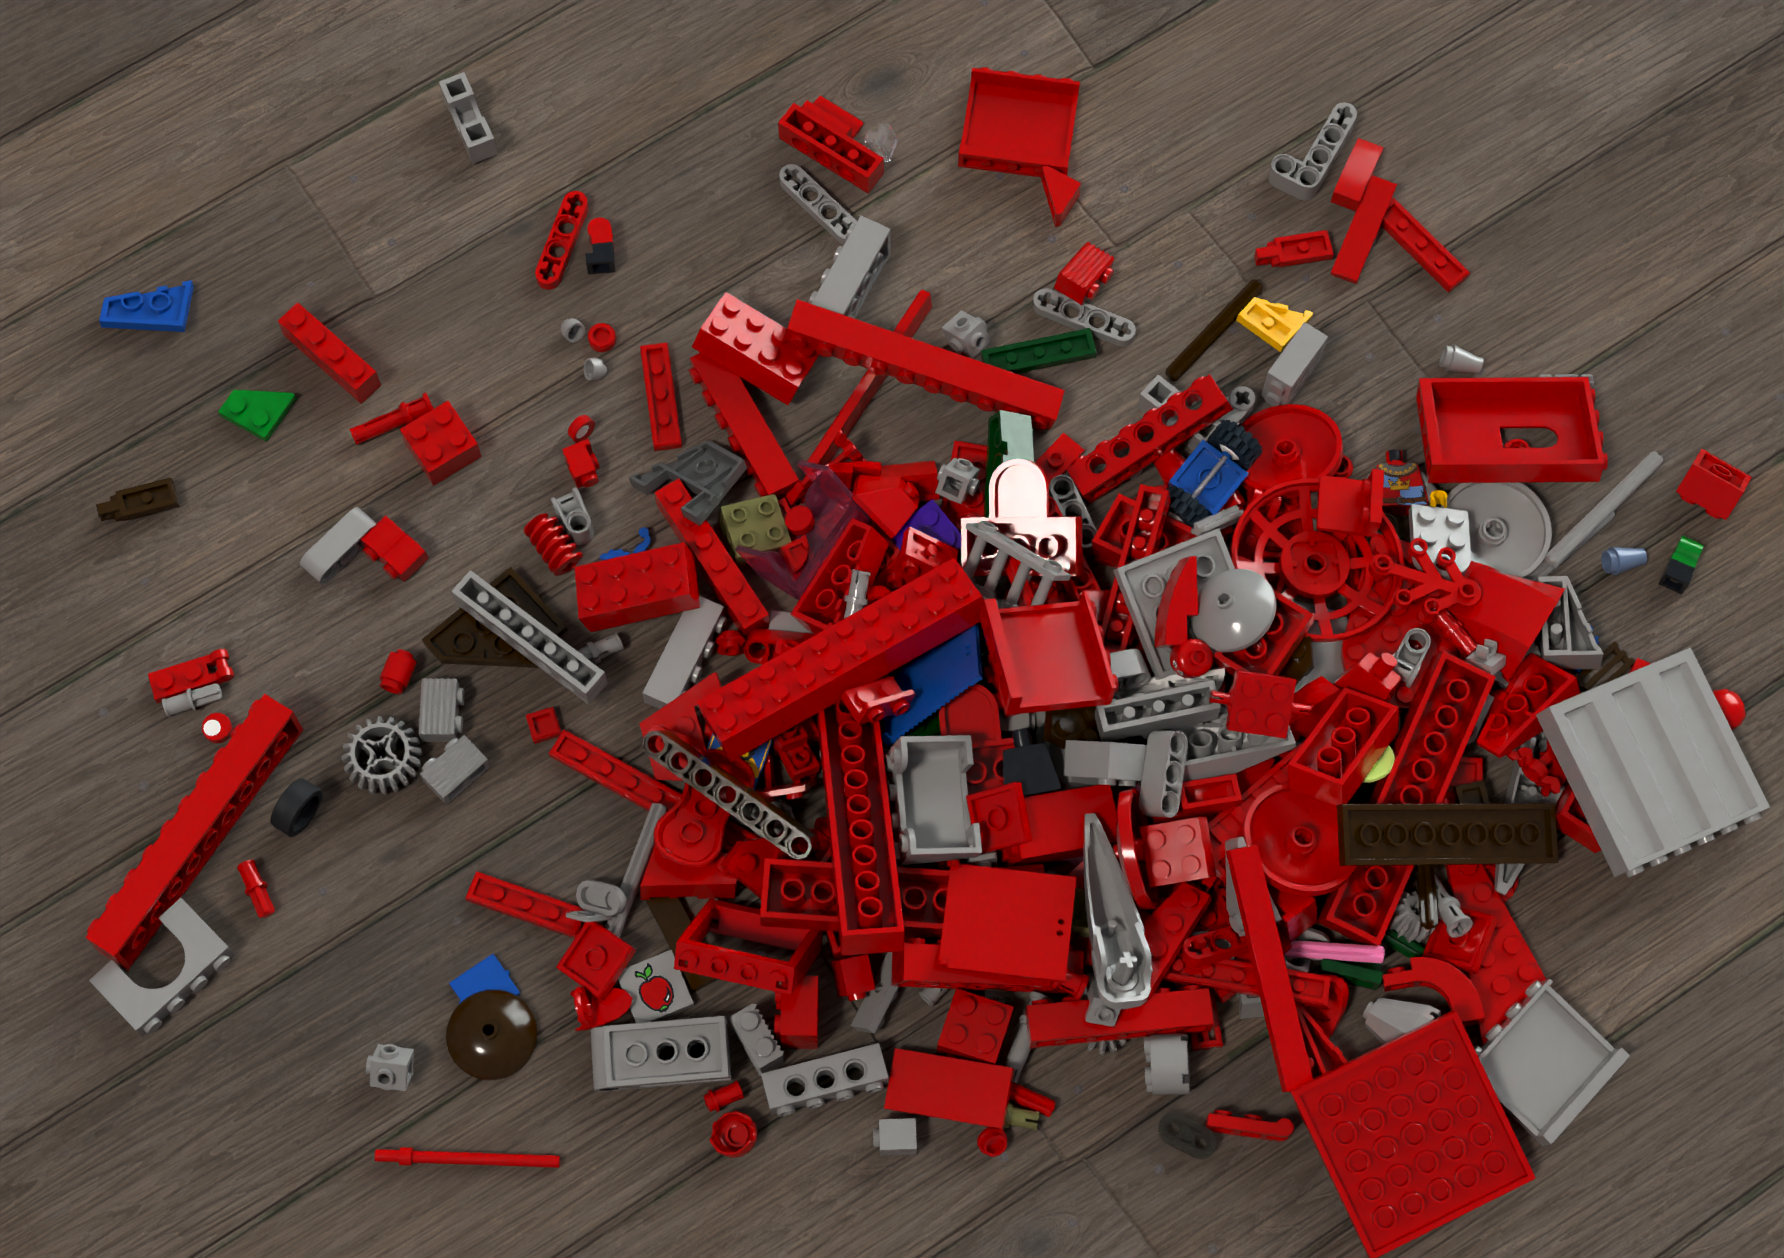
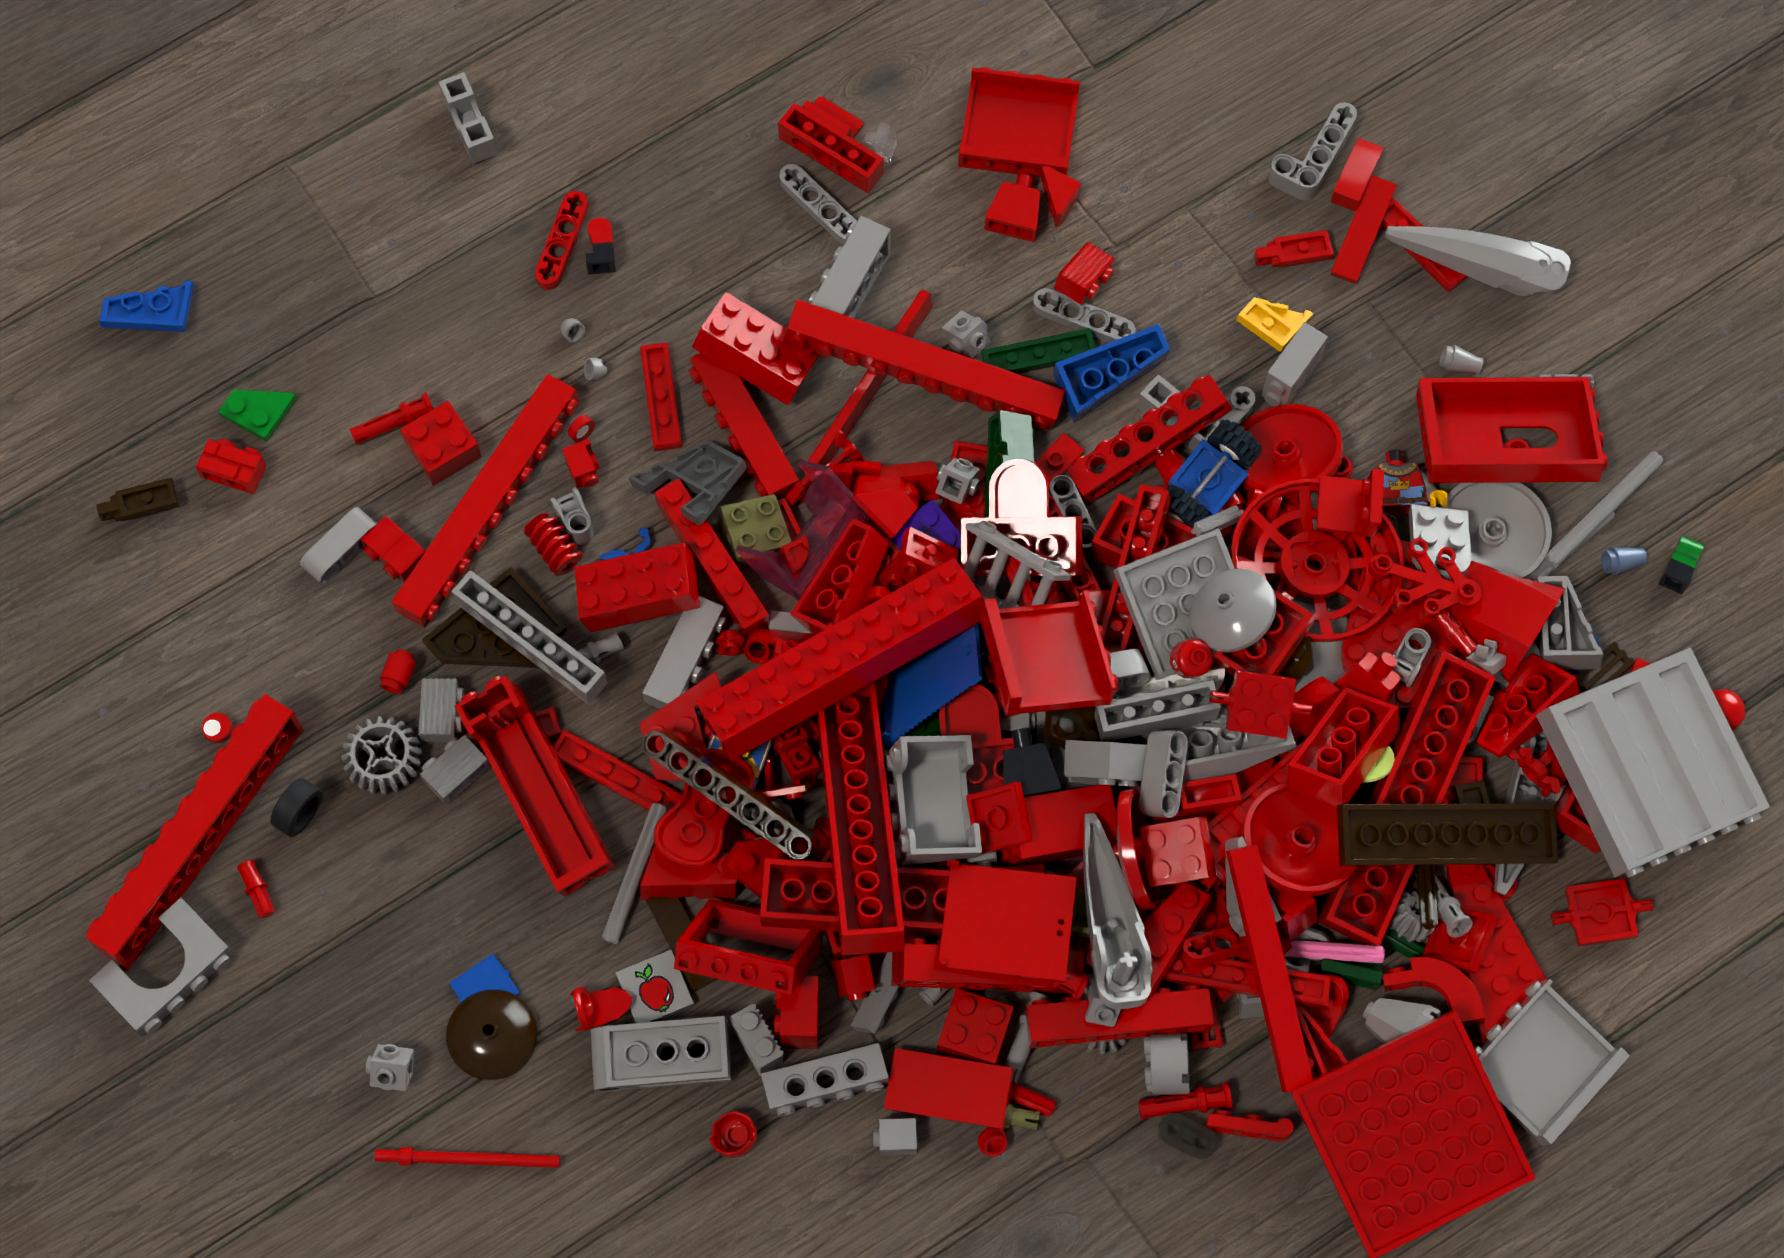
(190, 674): red plate -> none
(192, 699): light grey axle -> none
(231, 466): none -> red brick
(329, 353): red brick -> none
(485, 501): none -> red brick
(523, 904): red tile -> none
(536, 784): none -> red brick
(596, 959): red plate -> none
(598, 901): light grey bracket -> none
(601, 337): red tile -> none
(723, 1096): red pin -> none
(799, 520): red tile -> none
(857, 592): light grey pin -> none
(877, 700): red bracket -> none
(1015, 209): none -> red torso
(1107, 369): none -> blue wedge
(1177, 604): red slope -> none
(1200, 1099): none -> red pin
(1213, 330): dark brown axle -> none
(1489, 258): none -> light grey piece
(1601, 912): none -> red plate
(1713, 485): red slope -> none

